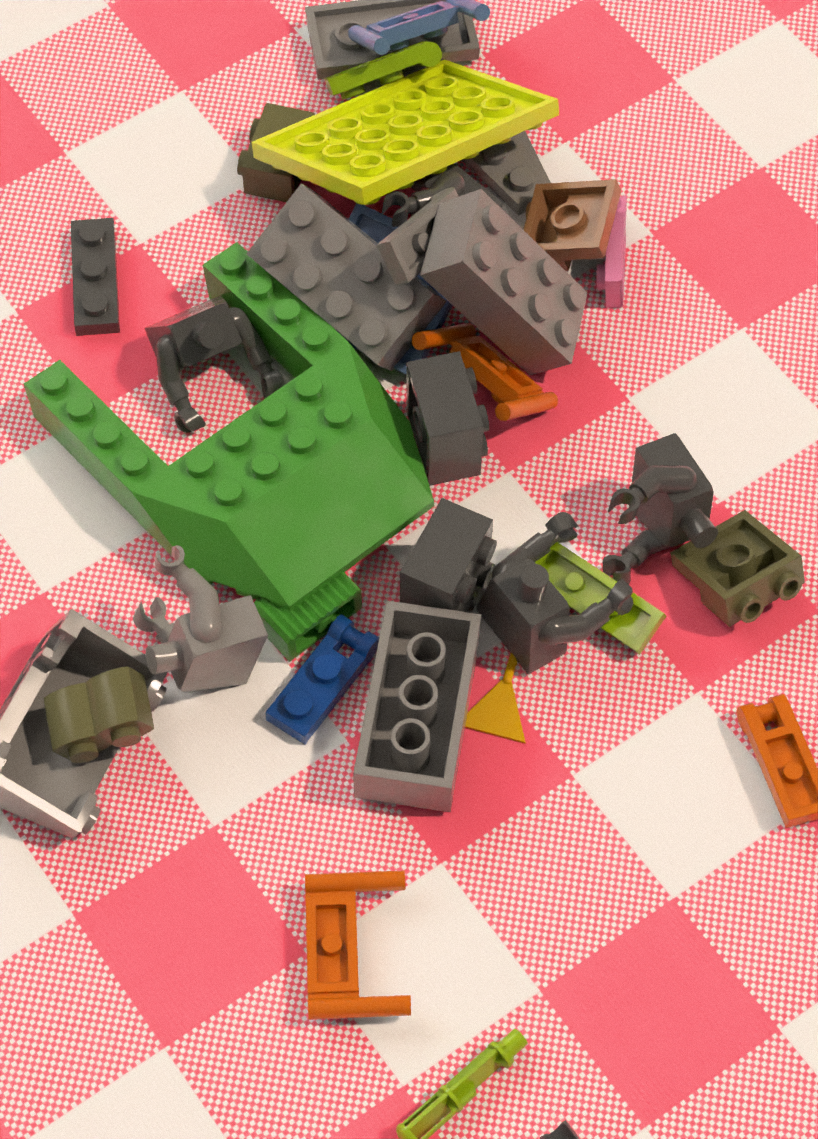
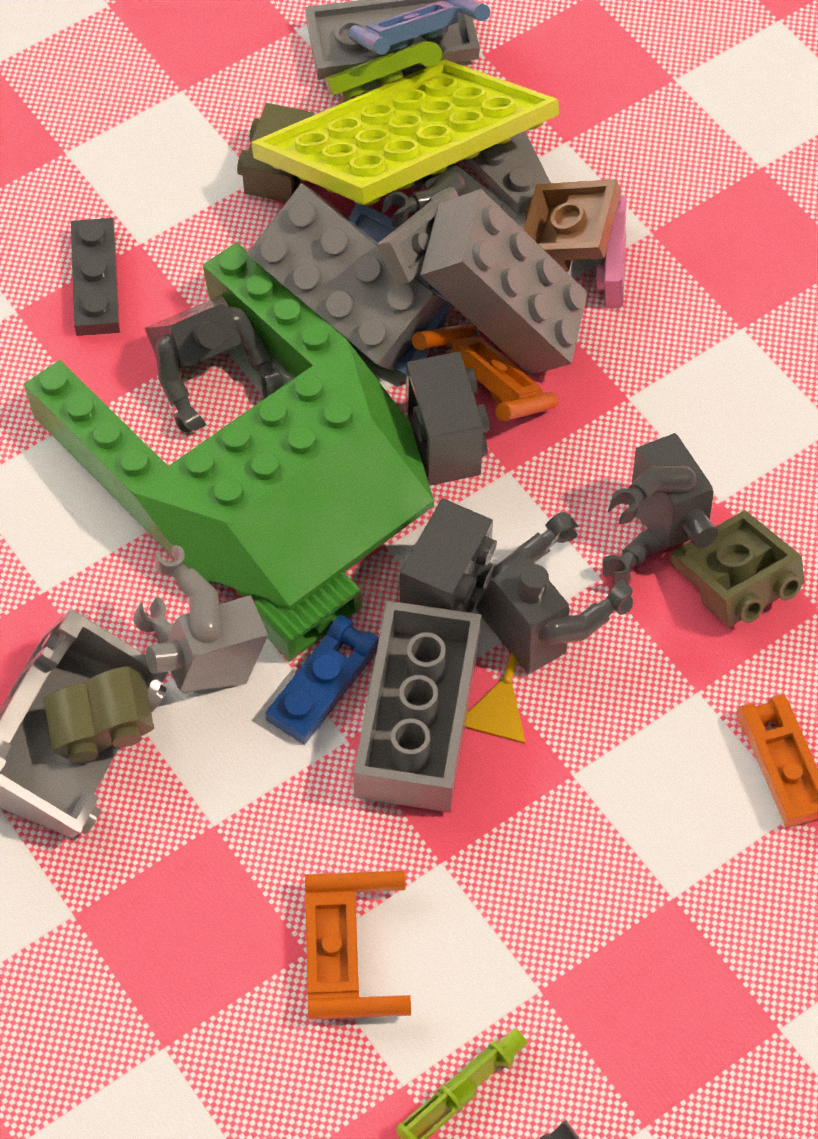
(585, 584): lime plate -> none

